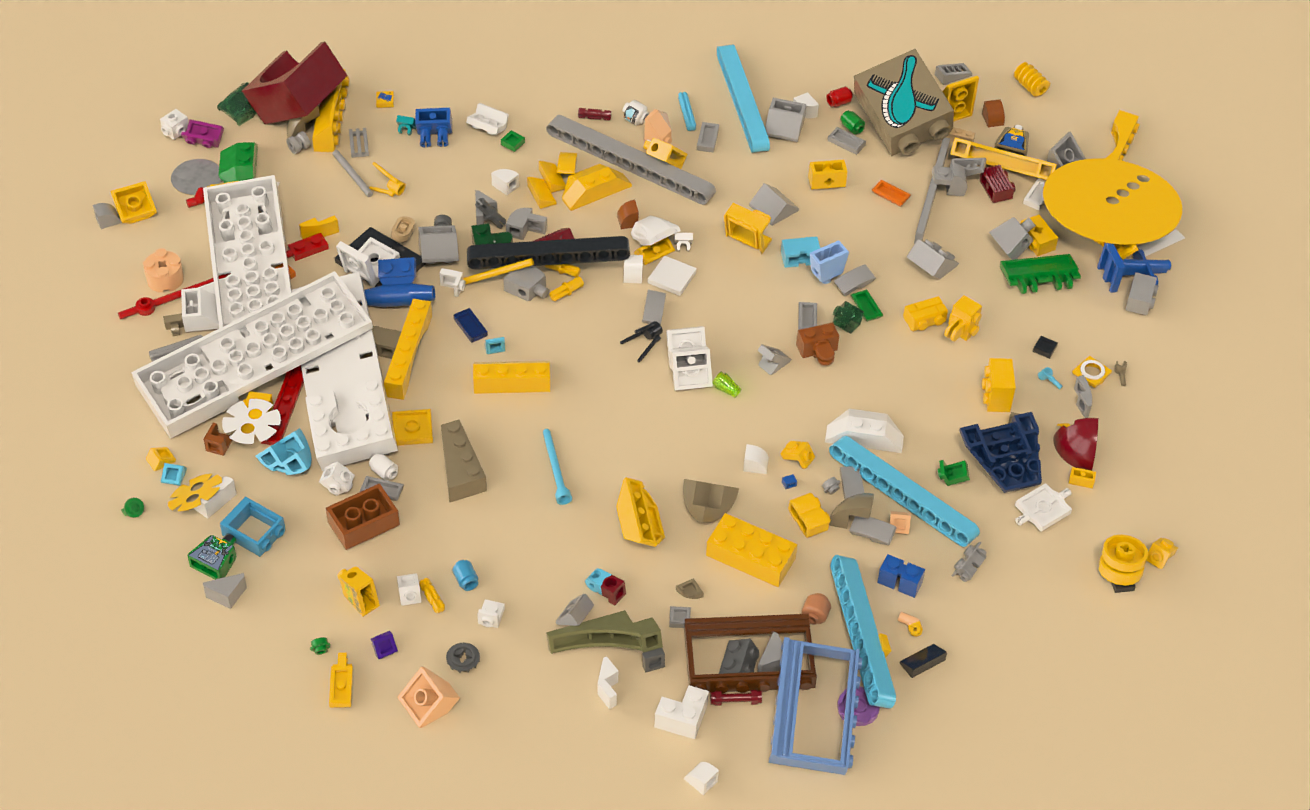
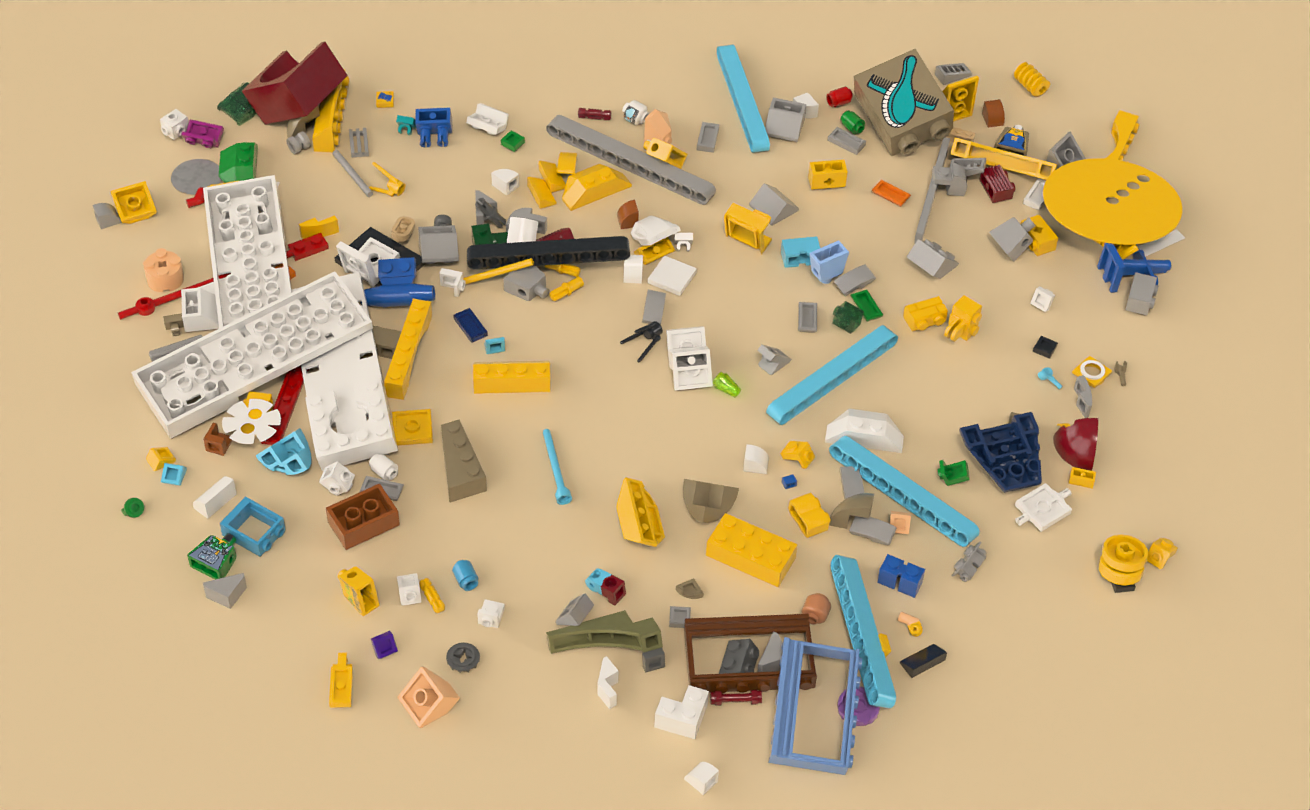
(204, 492): yellow piece -> none
(320, 645): green plate -> none
(522, 230): none -> white brick
(687, 111): medium azure axle -> none
(818, 342): dark orange brick -> none
(831, 375): none -> medium azure beam
(831, 485): light grey plate -> none
(998, 385): yellow brick -> none
(1042, 299): none -> white tile
(1043, 269): green hinge -> none

